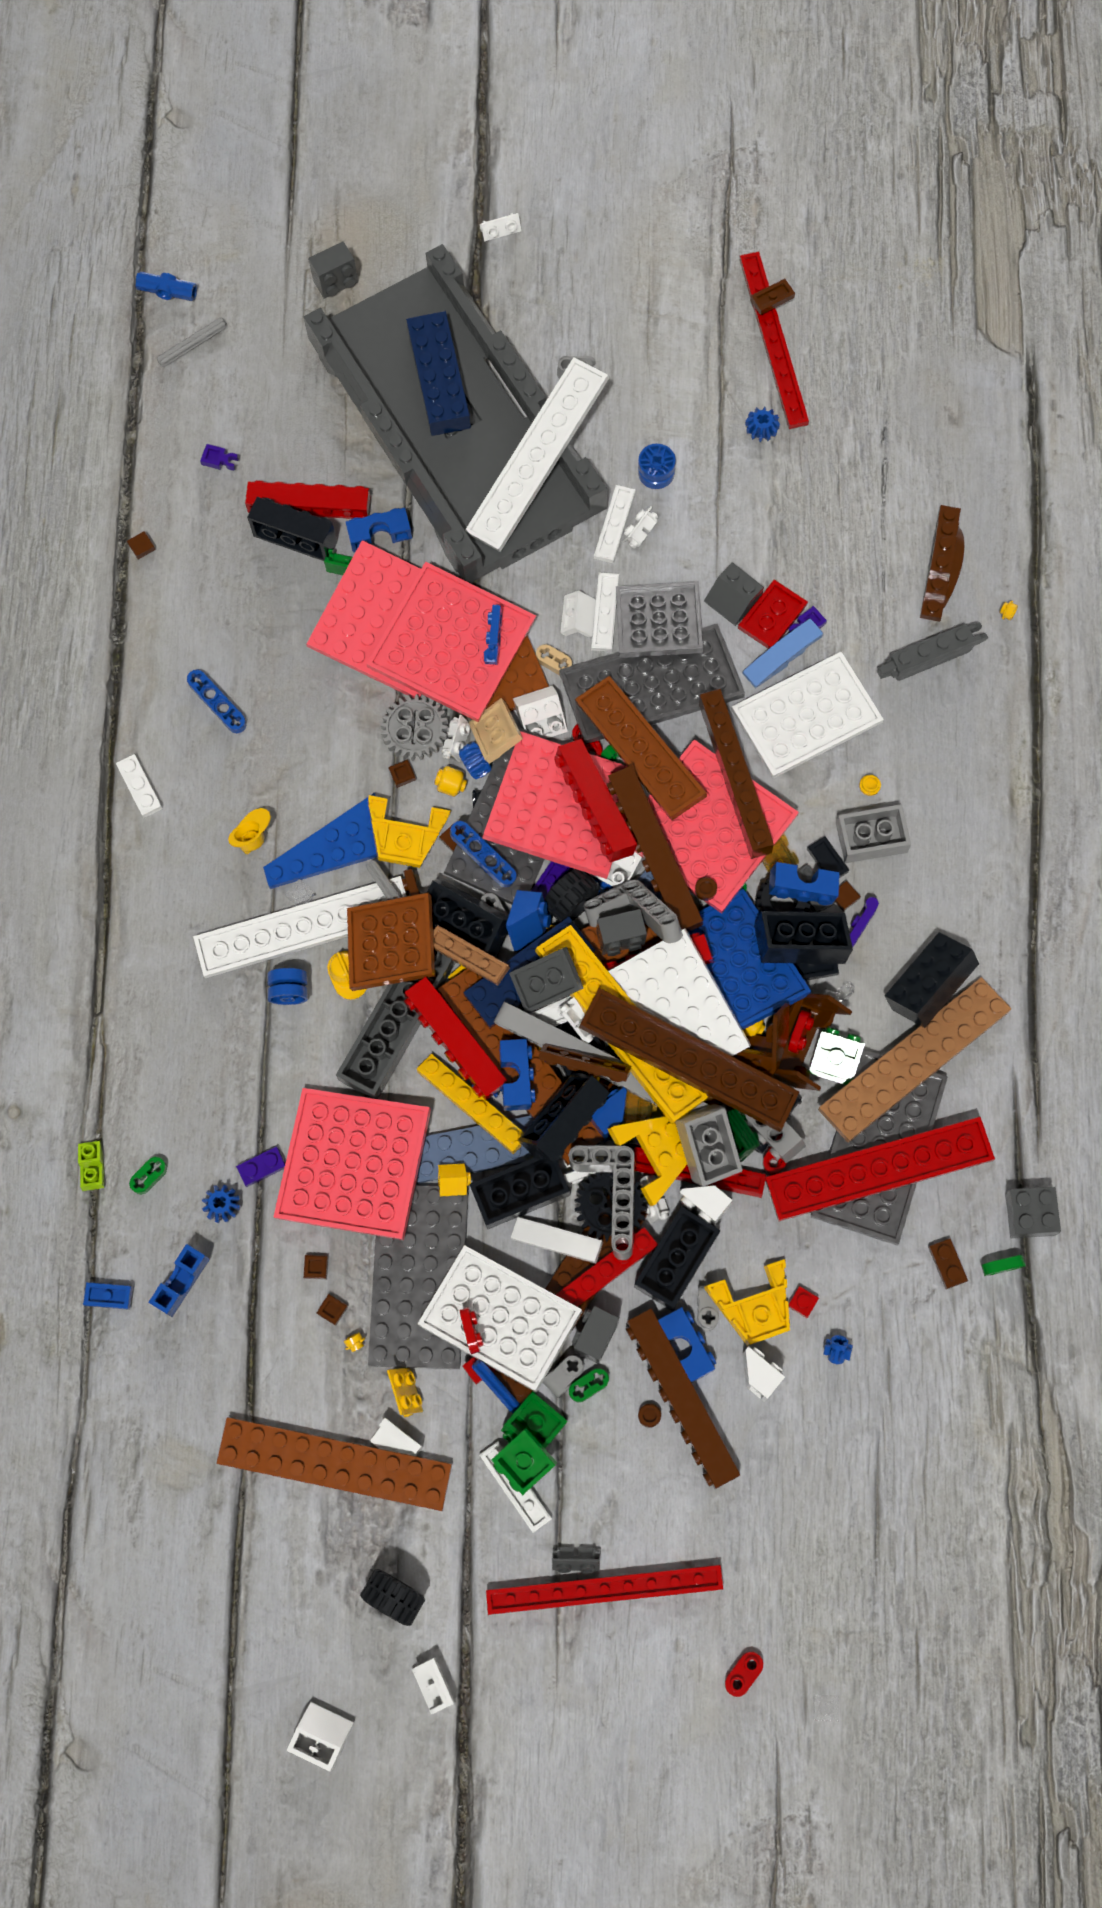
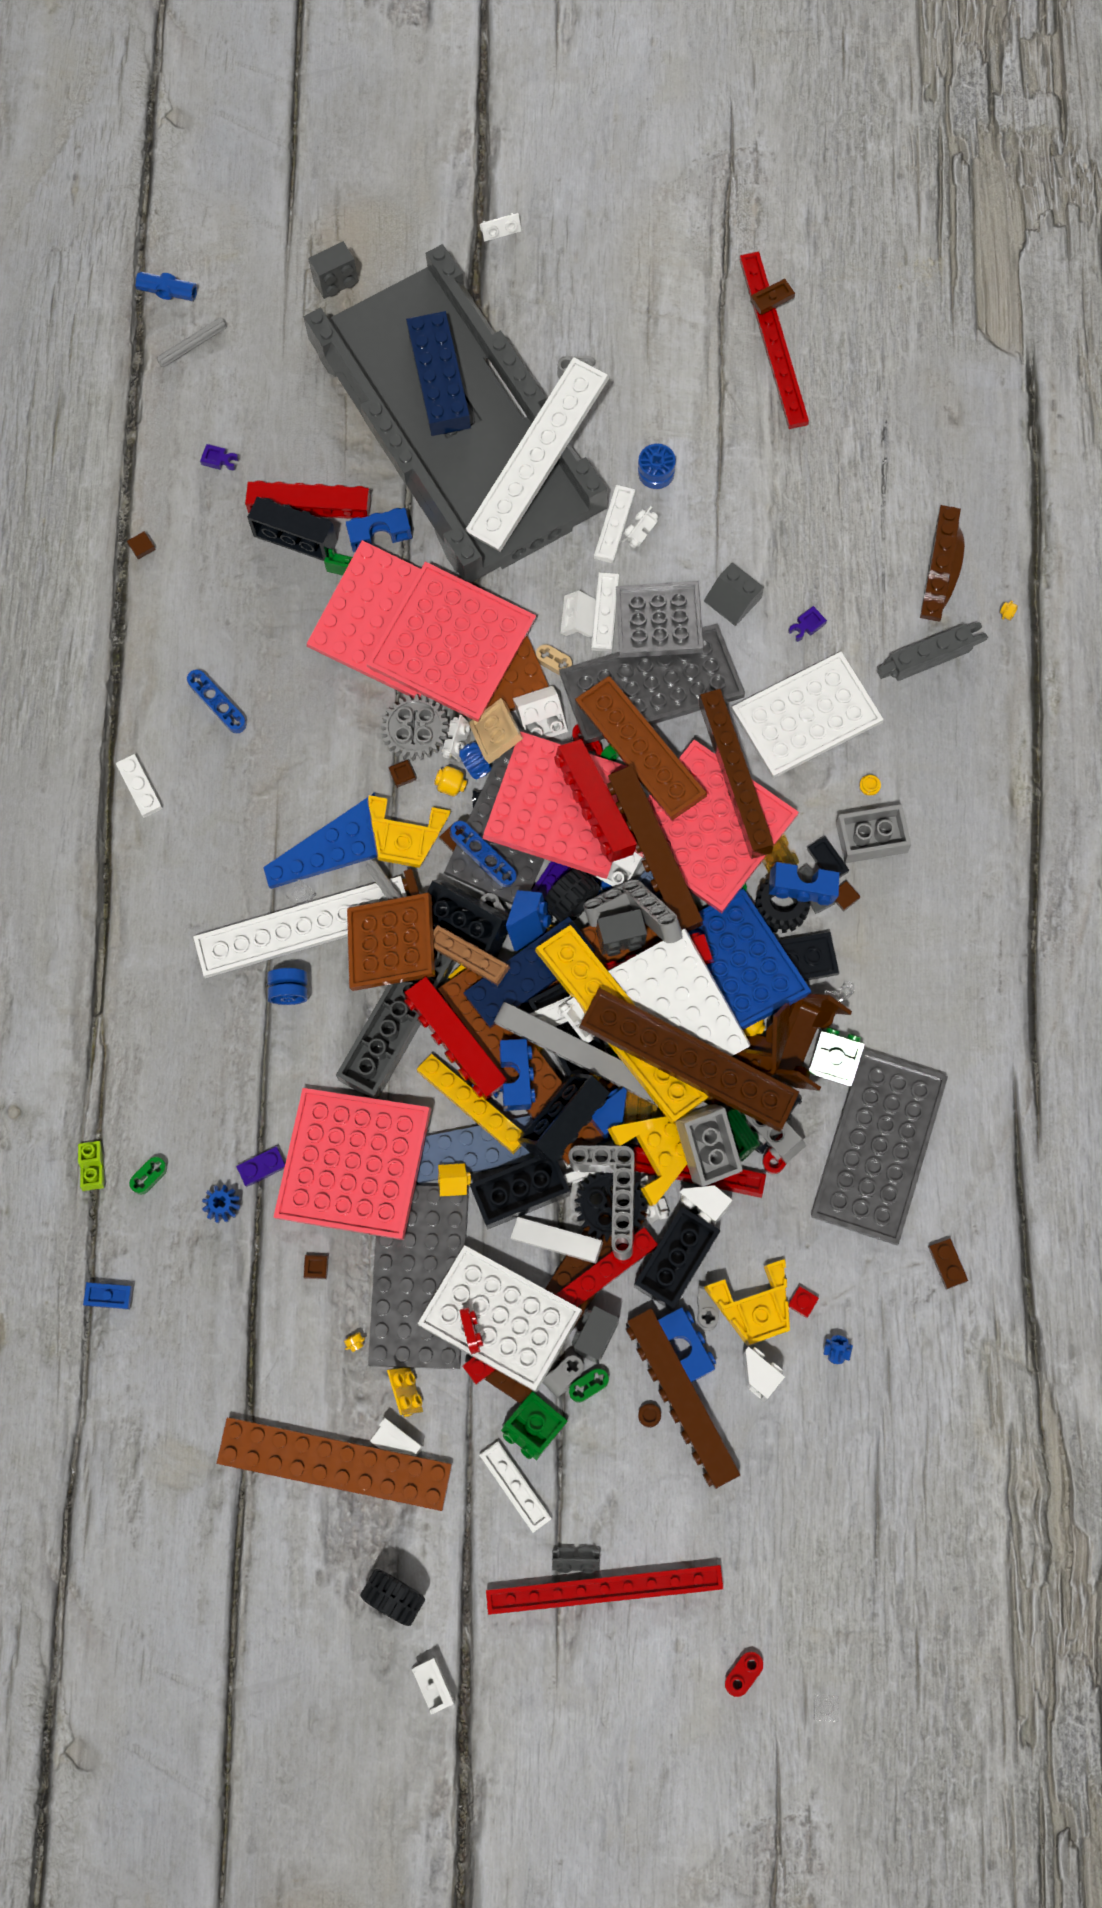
(186, 1272): blue arch -> none
(250, 831): yellow piece -> none
(320, 1736): white slope -> none
(332, 1309): reddish brown tile -> none
(339, 974): yellow piece -> none
(494, 636): blue hinge -> none
(496, 1385): blue axle -> none
(523, 1461): green plate -> none
(546, 980): dark grey plate -> none
(579, 1061): reddish brown plate -> none
(705, 889): reddish brown tile -> none
(762, 424): blue gear -> none
(772, 614): red plate -> none
(782, 653): medium blue slope -> none
(798, 1040): red plate -> none
(803, 937): black brick -> none
(860, 923): dark purple plate -> none
(879, 1169): red plate -> none
(914, 1060): medium nougat plate -> none
(932, 979): black brick -> none
(1003, 1265): green beam -> none
(1033, 1212): dark grey brick -> none

